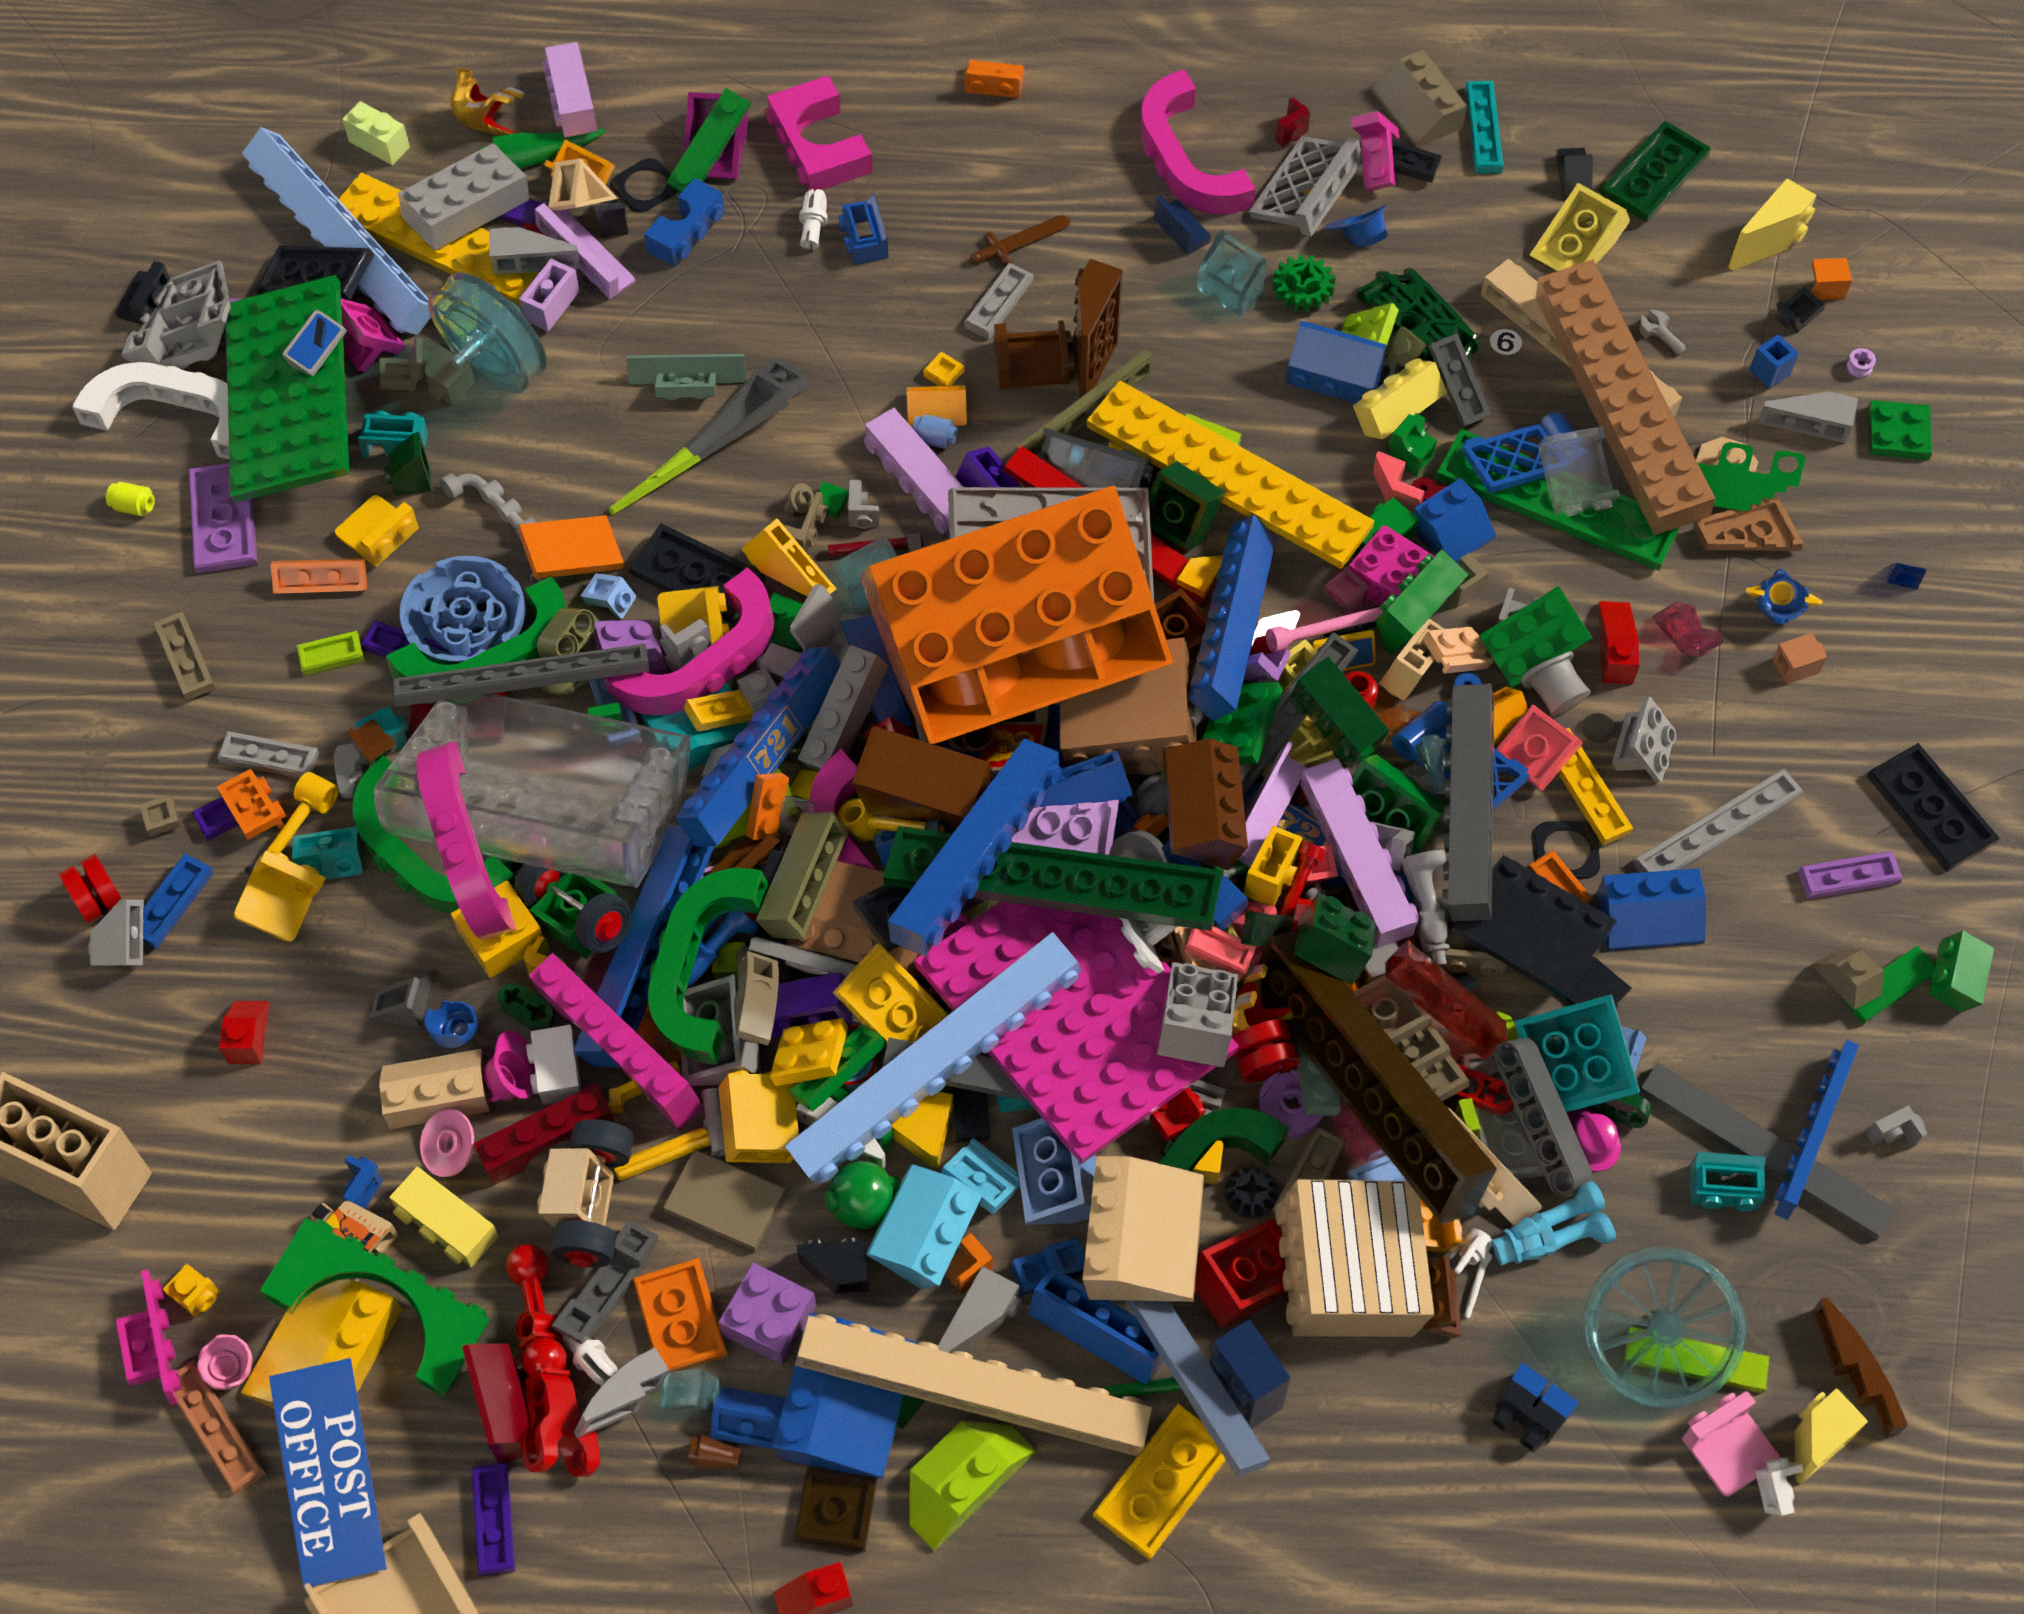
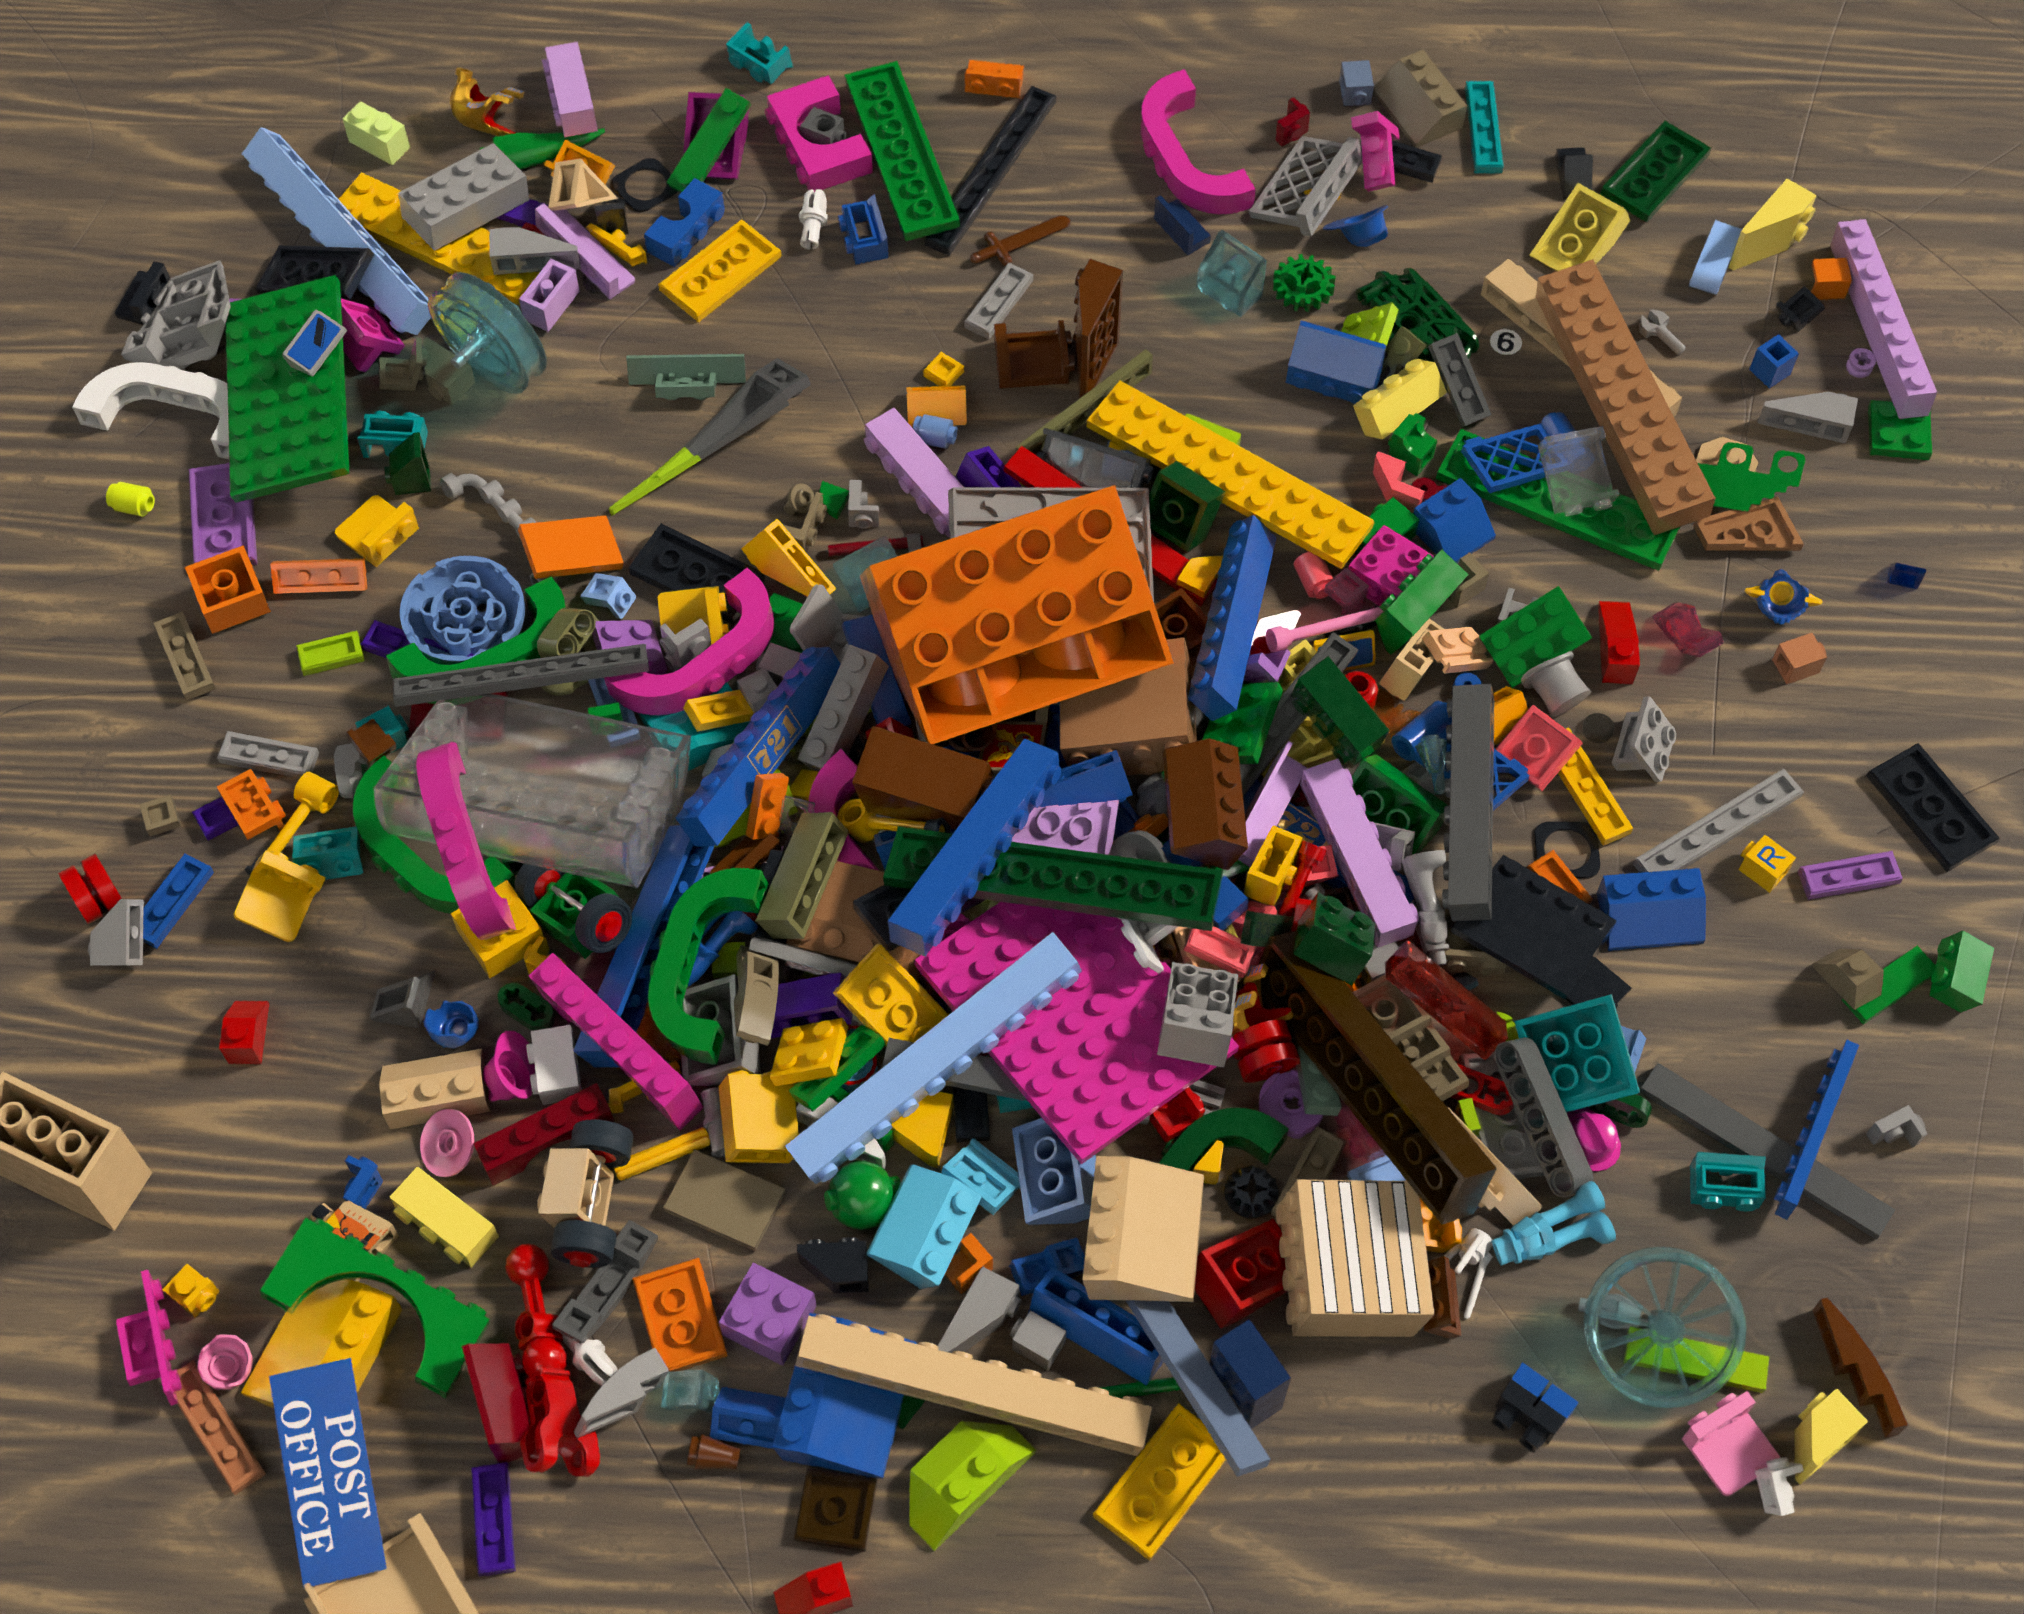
(227, 589): none -> orange brick
(614, 243): none -> yellow piece
(719, 270): none -> yellow tile
(744, 41): none -> teal window
(822, 127): none -> dark grey brick
(902, 151): none -> green plate
(994, 166): none -> black tile
(1037, 1339): none -> light grey brick
(1313, 574): none -> coral brick
(1356, 83): none -> sand blue brick
(1616, 1304): none -> light grey piece
(1715, 257): none -> light blue beam
(1766, 862): none -> yellow brick
(1884, 321): none -> lavender brick

